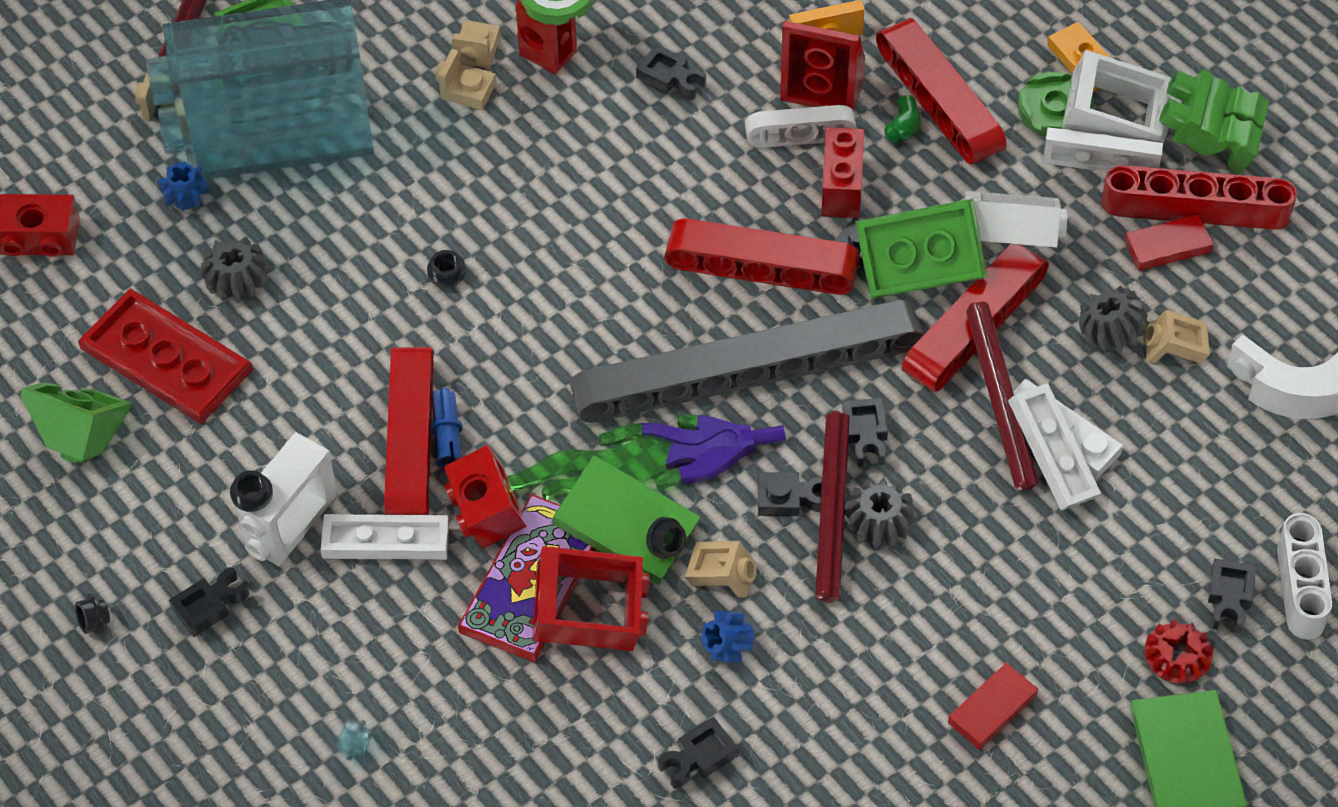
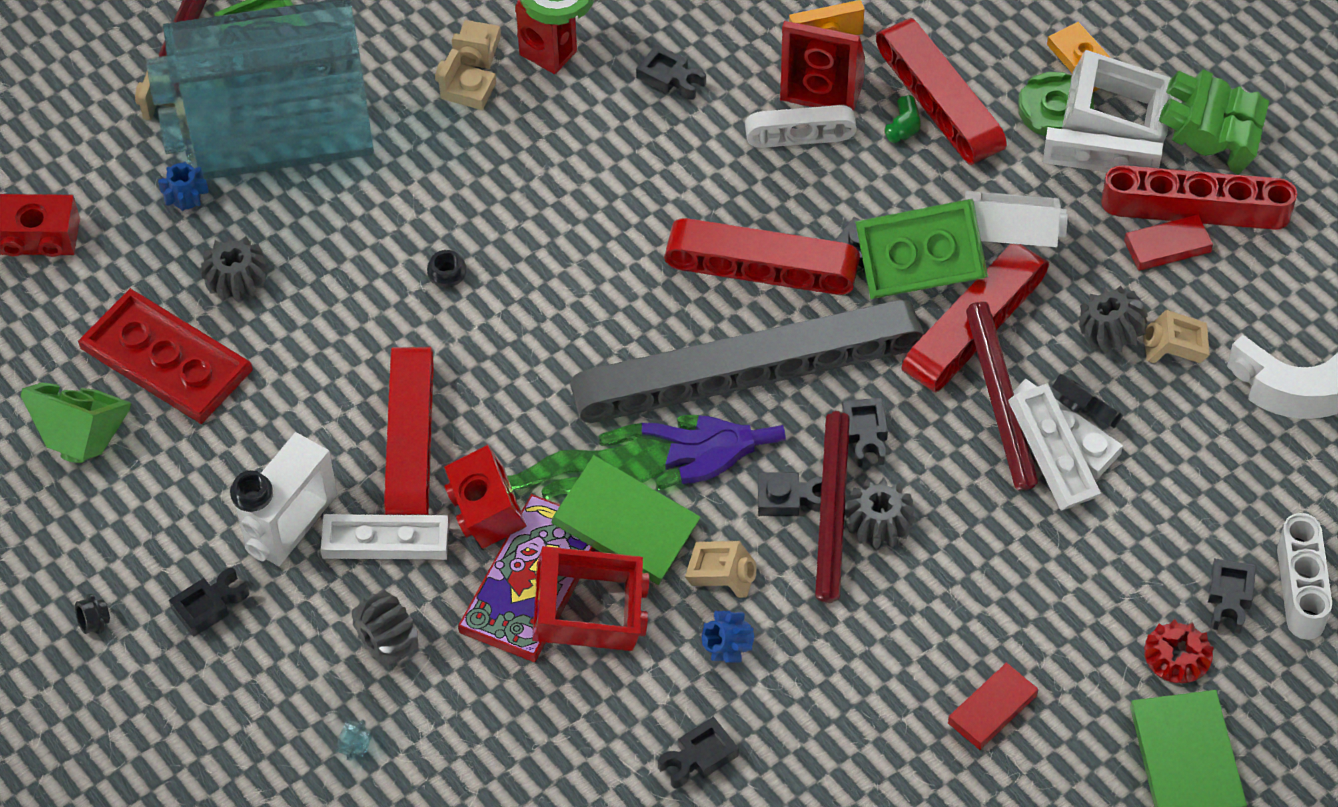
(385, 628): none -> dark grey gear
(446, 426): blue axle -> none
(665, 537): black plate -> none
(842, 172): red brick -> none
(1077, 397): none -> black plate

